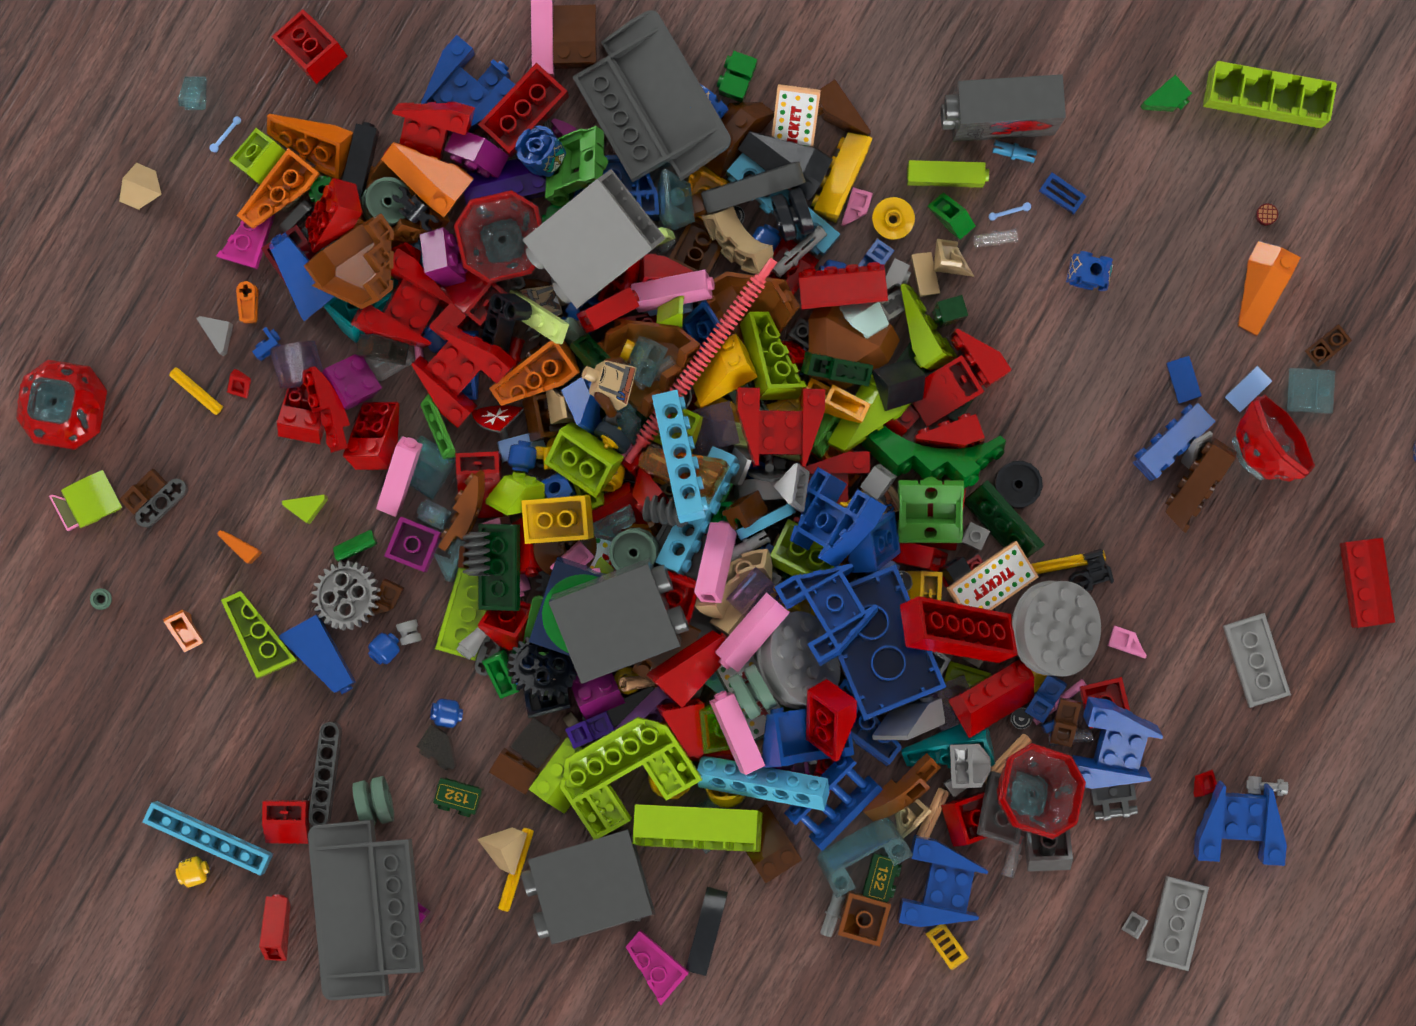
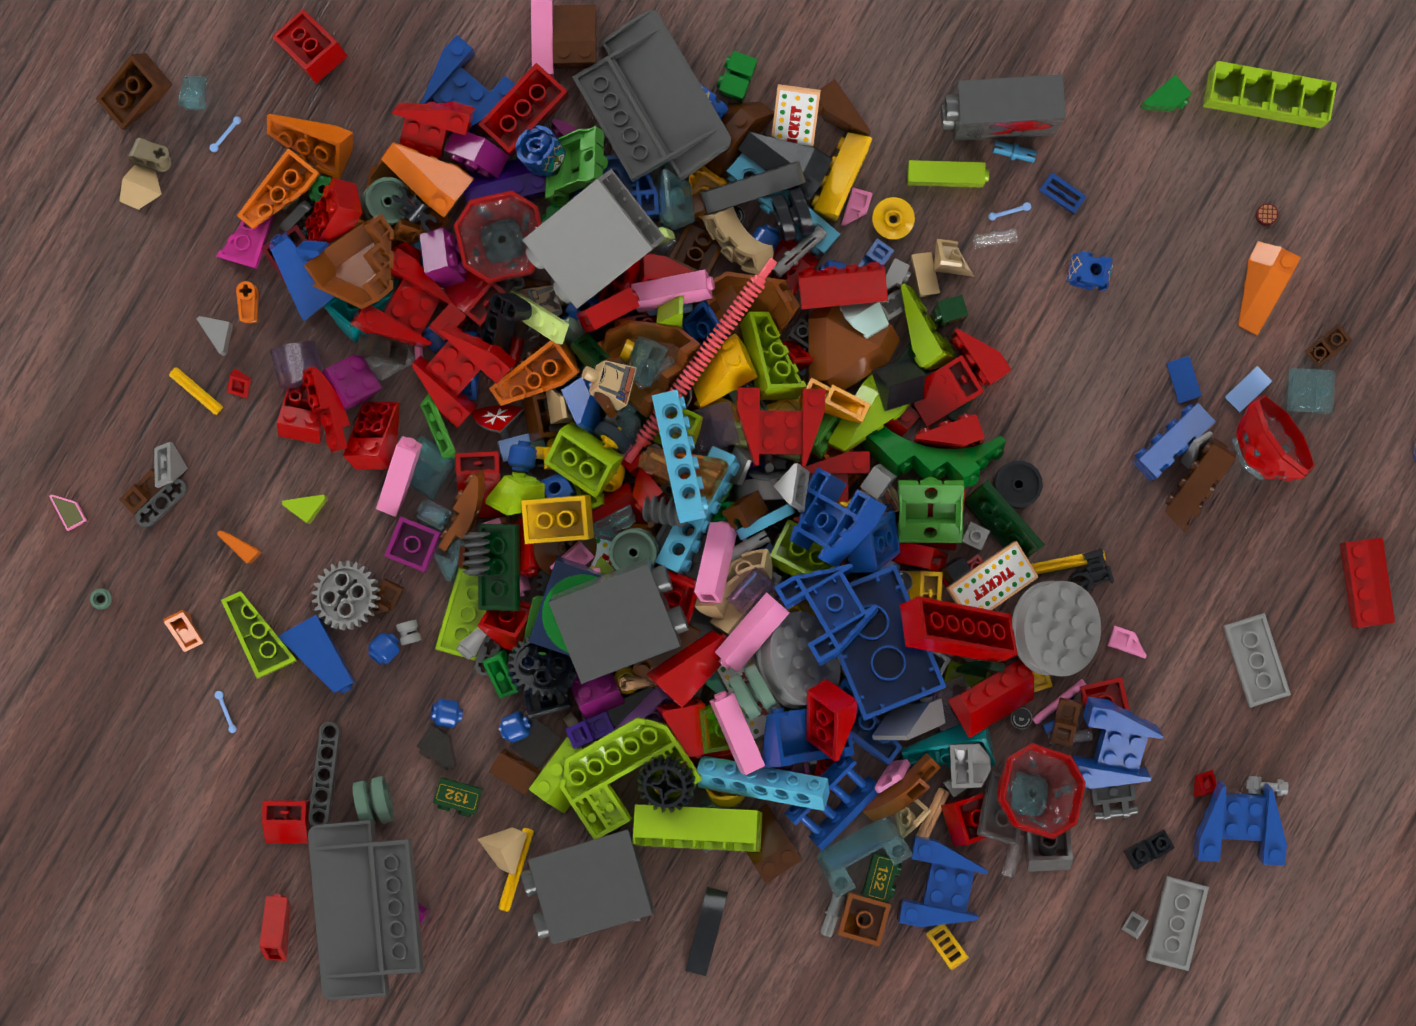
(78, 406): red rock -> none
(91, 499): lime slope -> none
(133, 89): none -> reddish brown slope
(149, 155): none -> dark tan piece
(167, 464): none -> light grey slope
(192, 871): yellow head -> none
(208, 838): medium azure brick -> none
(219, 695): none -> light blue hinge
(257, 156): lime slope -> none
(263, 348): blue bracket -> none
(310, 249): none -> blue slope
(354, 545): green slope -> none
(361, 155): black brick -> none
(493, 75): blue bracket -> none
(515, 727): none -> blue head
(649, 783): none -> black gear
(657, 966): dark pink wing -> none
(836, 368): dark green slope -> none
(892, 774): none -> bright pink tile
(952, 215): green slope -> none
(980, 668): none -> clear green slope
(1020, 743): light nougat axle -> none
(1045, 698): blue slope -> none
(1149, 849): none -> black slope

